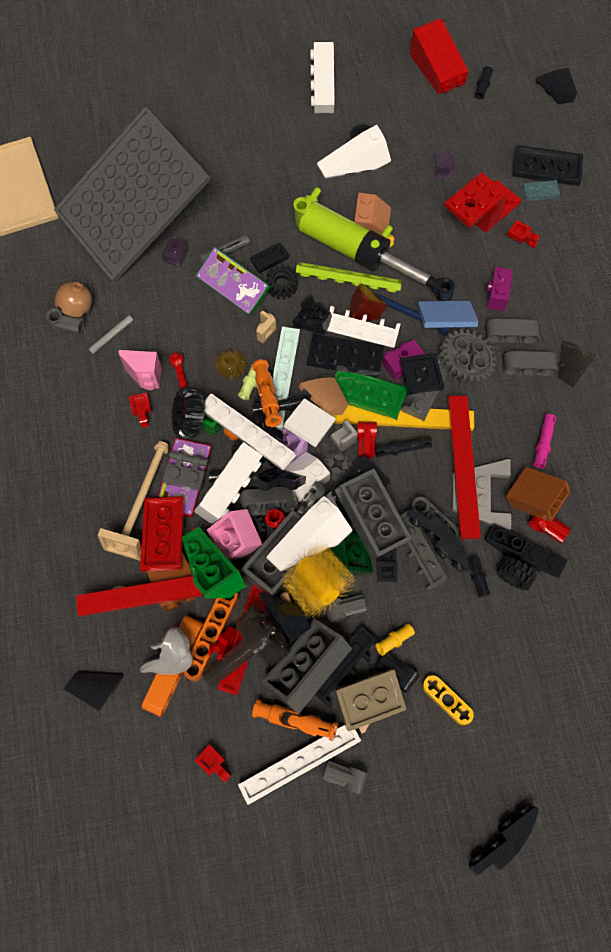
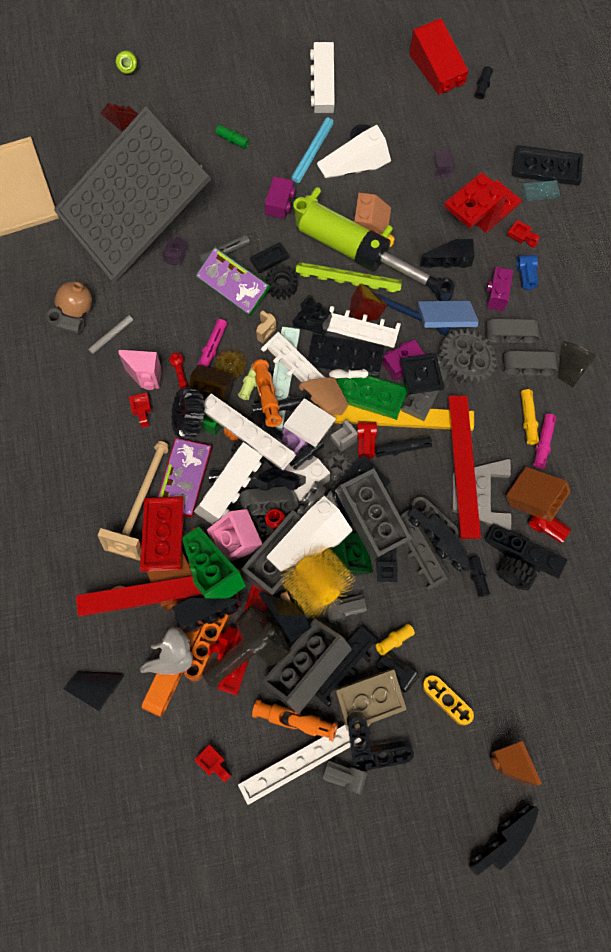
(119, 115): none -> clear red slope
(126, 61): none -> lime head
(182, 476): dark grey plate -> none
(199, 611): none -> black slope
(209, 350): none -> dark pink pin
(211, 382): none -> dark brown slope
(232, 136): none -> green pin
(279, 197): none -> magenta brick
(291, 359): none -> white hinge
(305, 453): none -> black pin
(312, 150): none -> medium azure axle
(339, 373): none -> white piece
(366, 751): none -> black beam
(452, 254): none -> black slope
(516, 764): none -> dark orange slope
(528, 270): none -> blue piece
(530, 423): none -> yellow pin
(559, 85): black slope -> none

